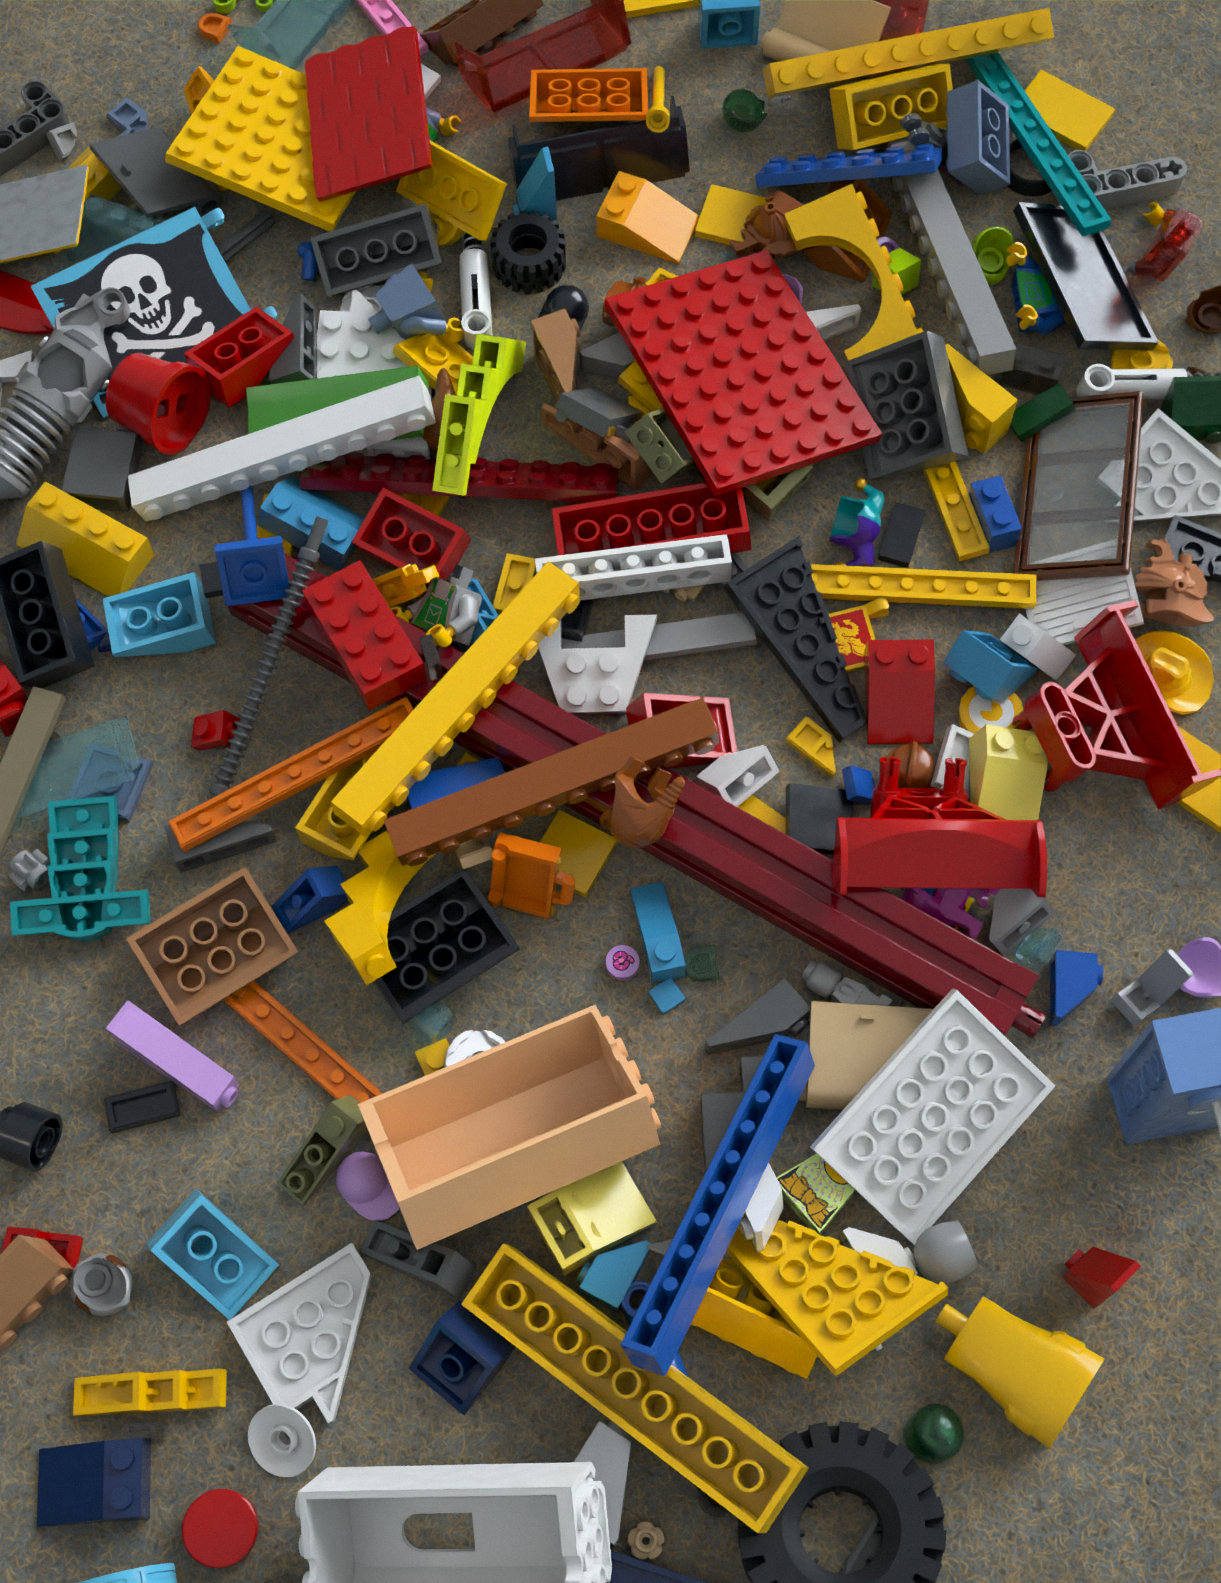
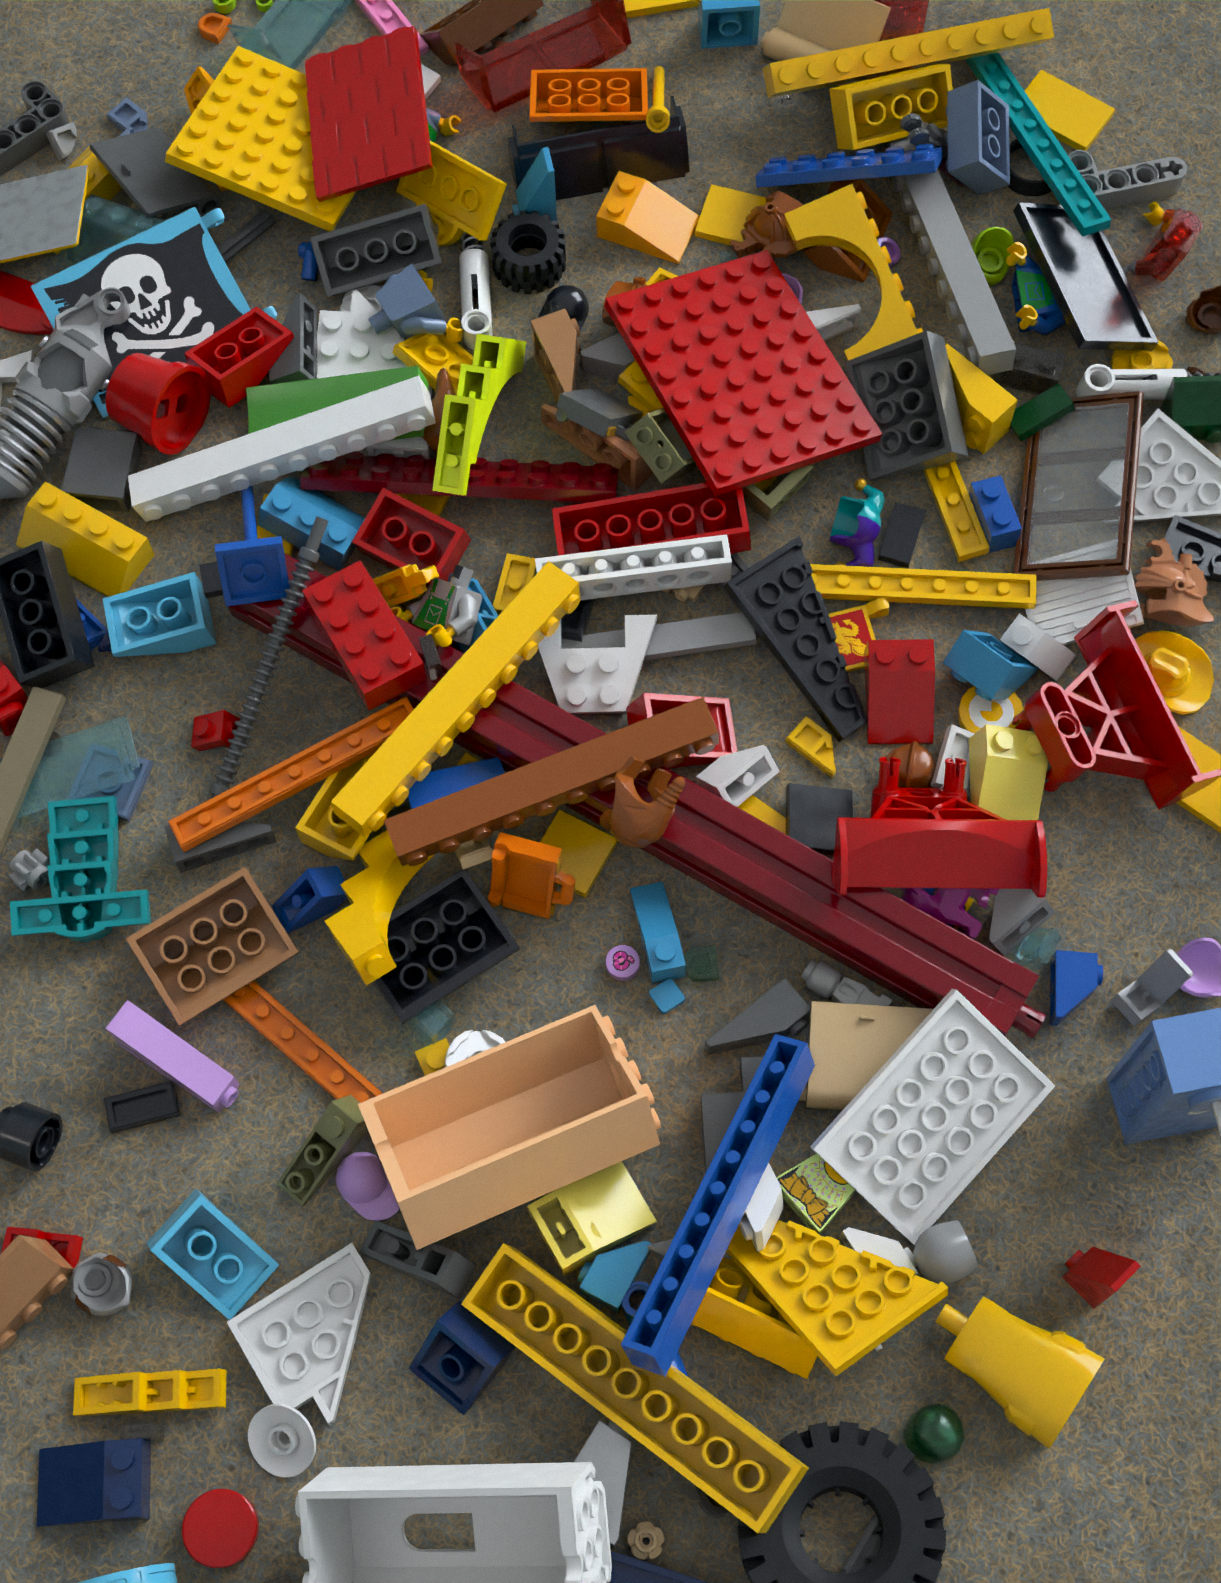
(743, 110): clear green hair -> none
(858, 784): blue tile -> none
(907, 268): lime brick -> none

